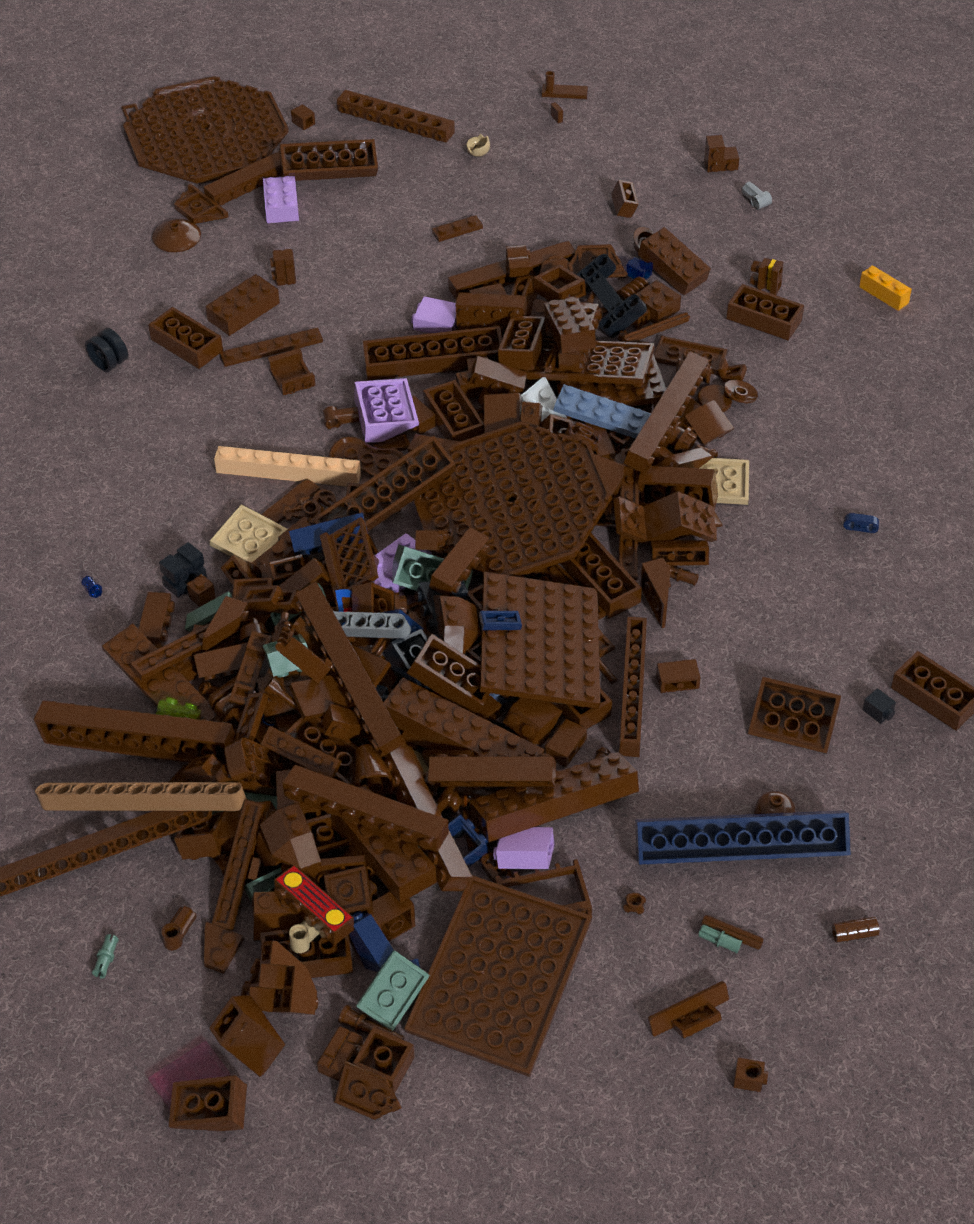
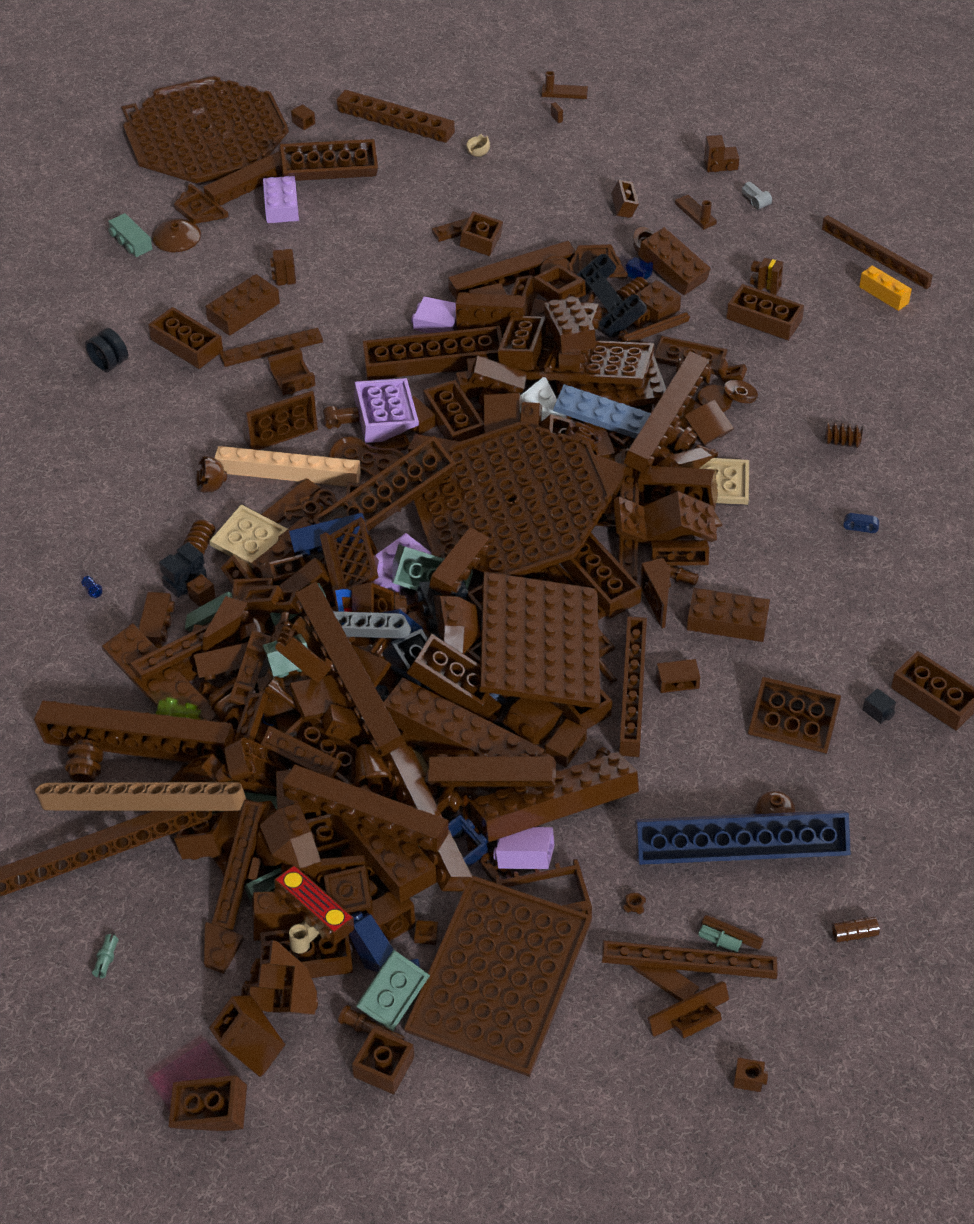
(84, 760): none -> reddish brown piece
(130, 235): none -> sand green brick
(178, 928): reddish brown piece -> none
(200, 535): none -> reddish brown piece
(212, 473): none -> reddish brown cylinder
(280, 421): none -> reddish brown slope
(341, 1048): reddish brown brick -> none
(365, 1092): reddish brown tile -> none
(426, 932): none -> reddish brown plate
(432, 540): reddish brown brick -> none
(481, 233): none -> reddish brown brick
(500, 623): dark blue tile -> none
(518, 260): reddish brown brick -> none
(669, 981): none -> reddish brown tile
(689, 959): none -> reddish brown tile
(699, 214): none -> reddish brown piece
(728, 614): none -> reddish brown brick
(843, 435): none -> reddish brown piece
(877, 252): none -> reddish brown plate

